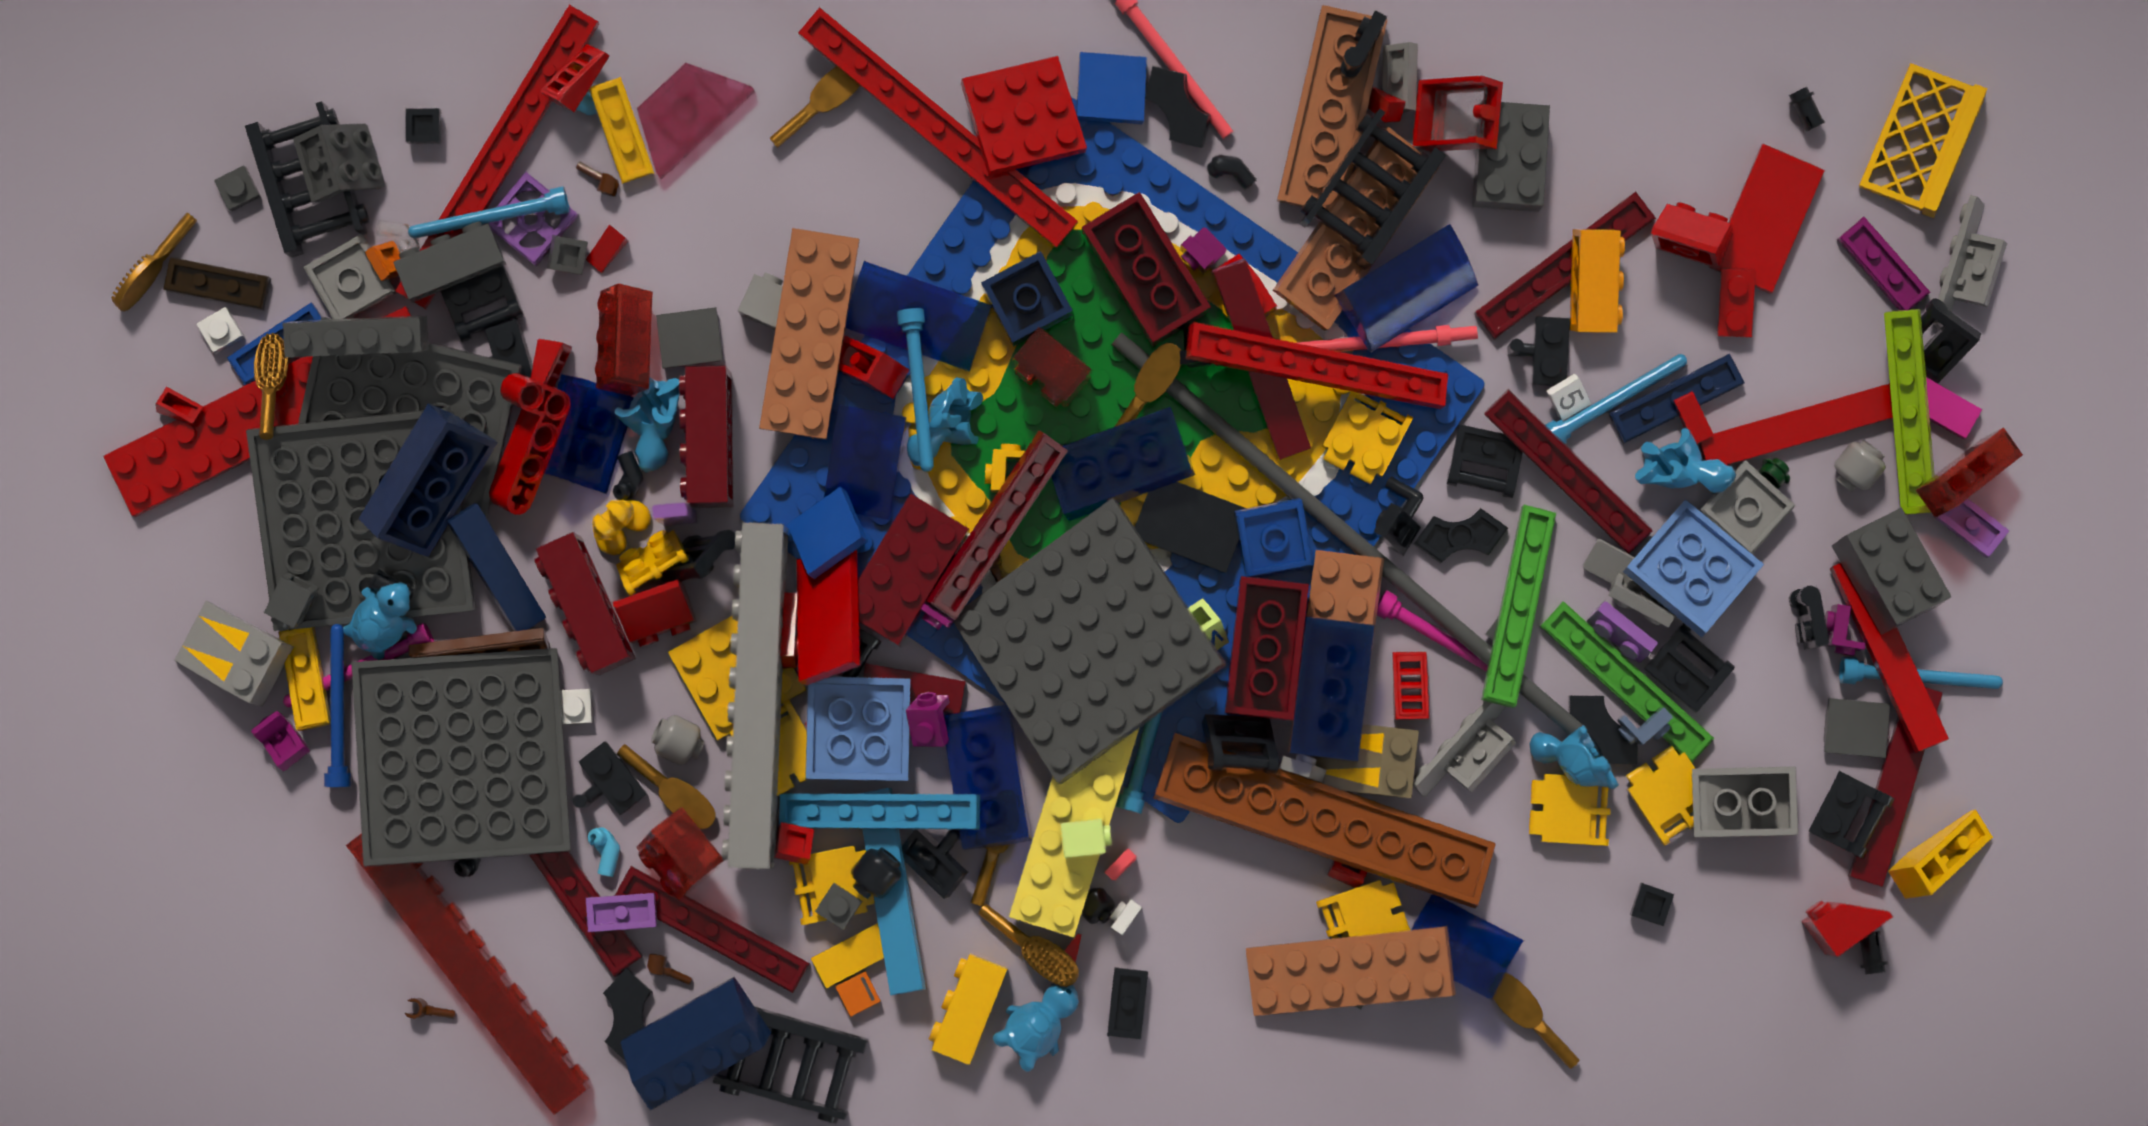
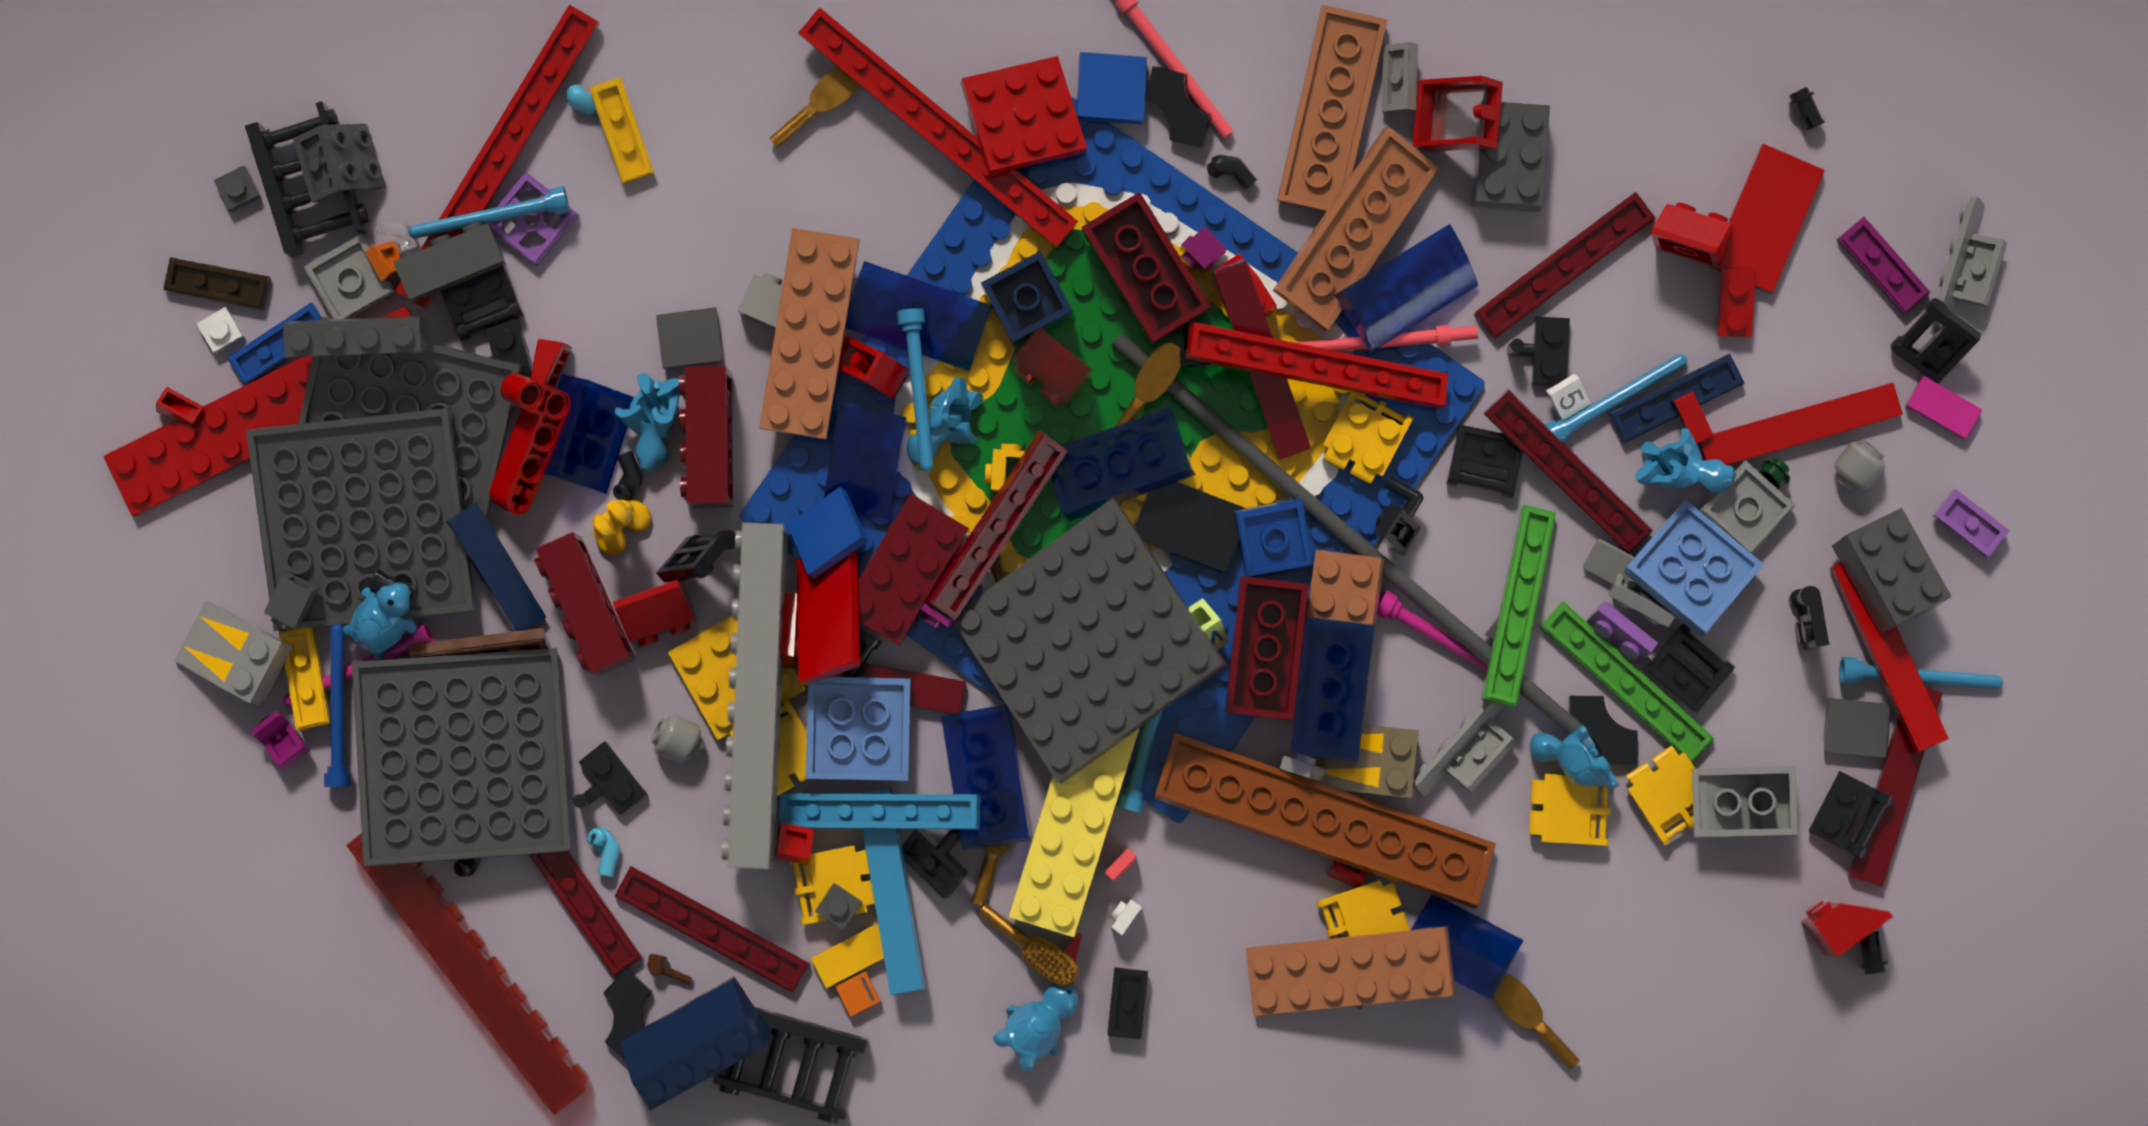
(148, 270): pearl gold piece -> none
(270, 375): pearl gold piece -> none
(423, 126): black plate -> none
(425, 1009): reddish brown hand -> none
(427, 481): dark blue slope -> none
(567, 254): dark grey plate -> none
(575, 78): red slope -> none
(576, 706): white plate -> none
(606, 248): red piece -> none
(608, 184): reddish brown hand -> none
(621, 912): medium lavender plate -> none
(624, 339): clear red brick -> none
(643, 564): yellow plate -> none
(673, 791): pearl gold piece -> none
(674, 514): medium lavender tile -> none
(679, 854): clear red brick -> none
(687, 112): clear pink wing -> none
(876, 873): black head -> none
(927, 720): magenta bracket -> none
(967, 1008): yellow brick -> none
(1085, 838): yellowish green brick -> none
(1098, 906): black piece -> none
(1240, 734): black plate -> none
(1366, 38): black plate -> none
(1388, 103): red piece -> none
(1404, 191): black fence -> none
(1423, 698): red slope -> none
(1476, 533): black tile -> none
(1596, 280): light orange brick -> none
(1651, 904): black plate -> none
(1653, 727): sand blue bracket -> none
(1837, 627): magenta bracket -> none
(1909, 406): lime plate -> none
(1940, 856): yellow slope -> none
(1951, 148): yellow fence -> none
(1969, 472): clear red brick -> none

